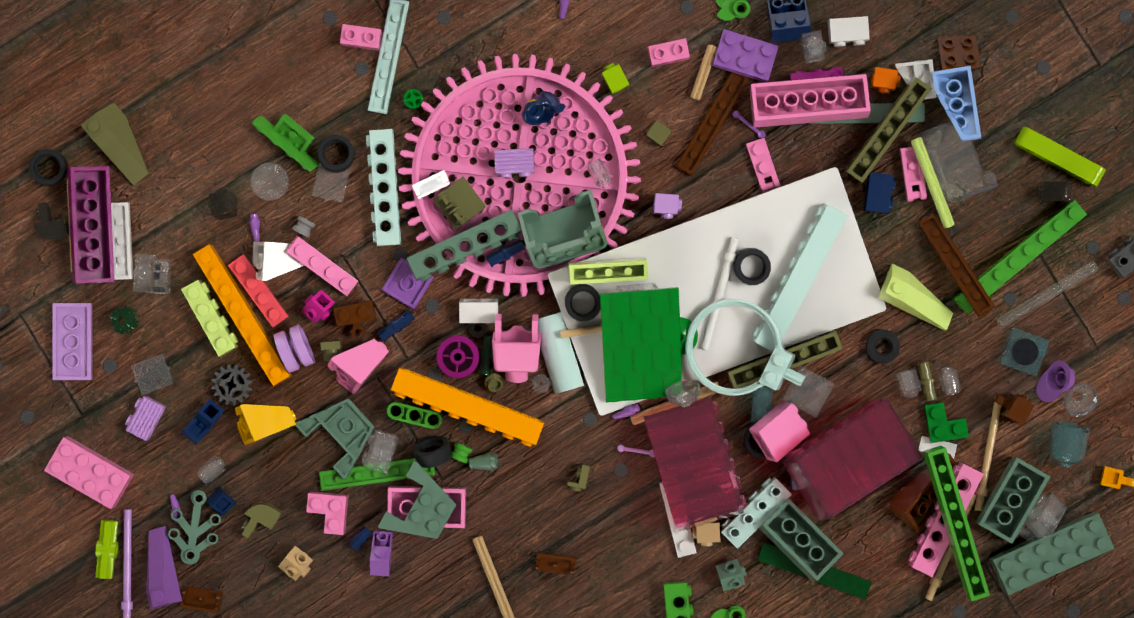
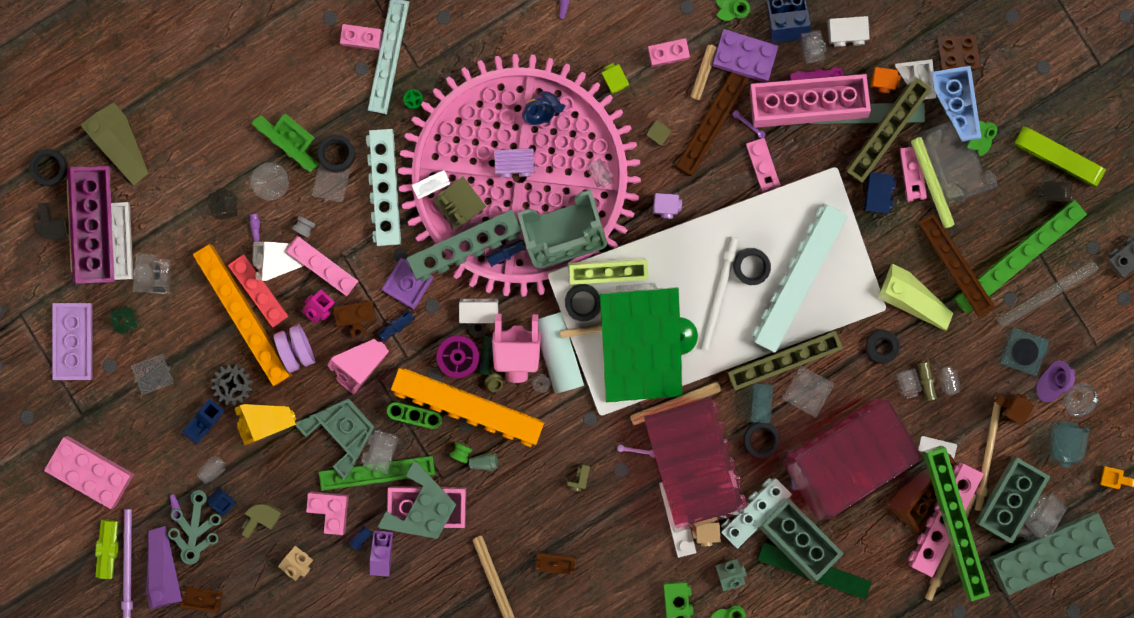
(145, 417): lavender brick -> none
(210, 318): yellowish green brick -> none
(331, 349): olive bracket -> none
(432, 451): black tyre -> none
(627, 411): medium lavender piece -> none
(683, 392): clear piece -> none
(776, 369): light aqua brick -> none
(779, 431): bright pink brick -> none
(941, 429): green plate -> none
(988, 132): none -> bright green plate

